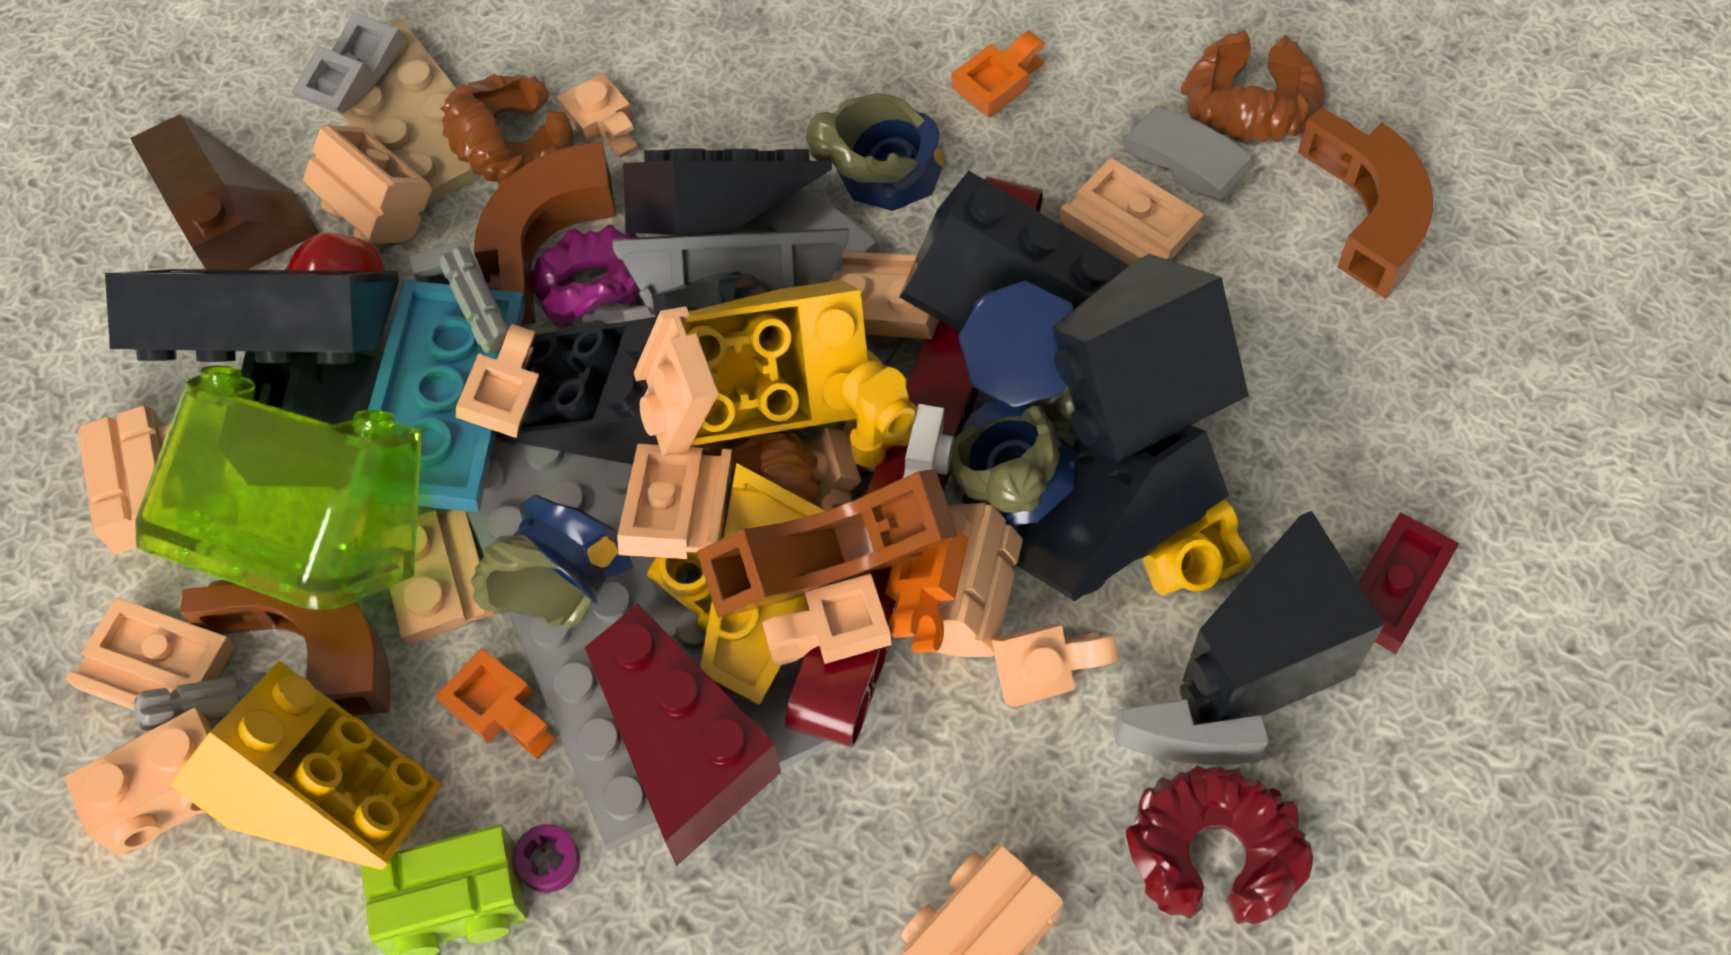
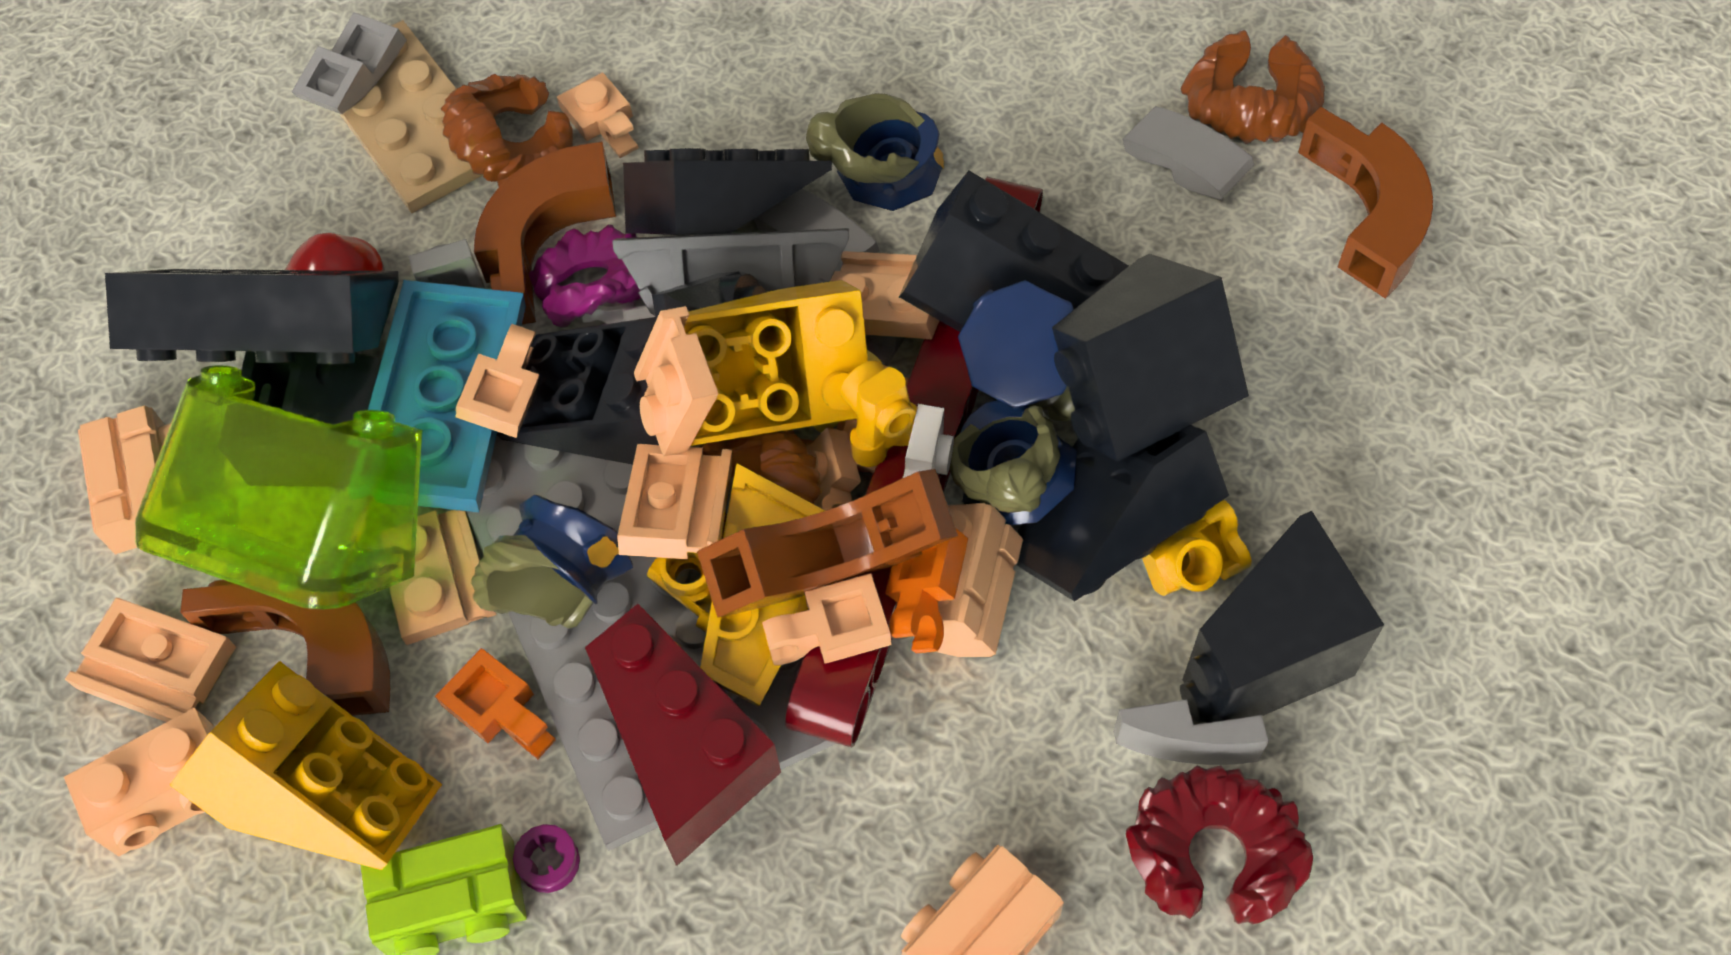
(210, 698): light grey axle -> none
(220, 199): reddish brown wedge -> none
(366, 185): light nougat brick -> none
(474, 299): light grey axle -> none
(998, 77): orange plate -> none
(1040, 661): light nougat plate -> none
(1130, 215): light nougat plate -> none
(1404, 576): dark red plate -> none

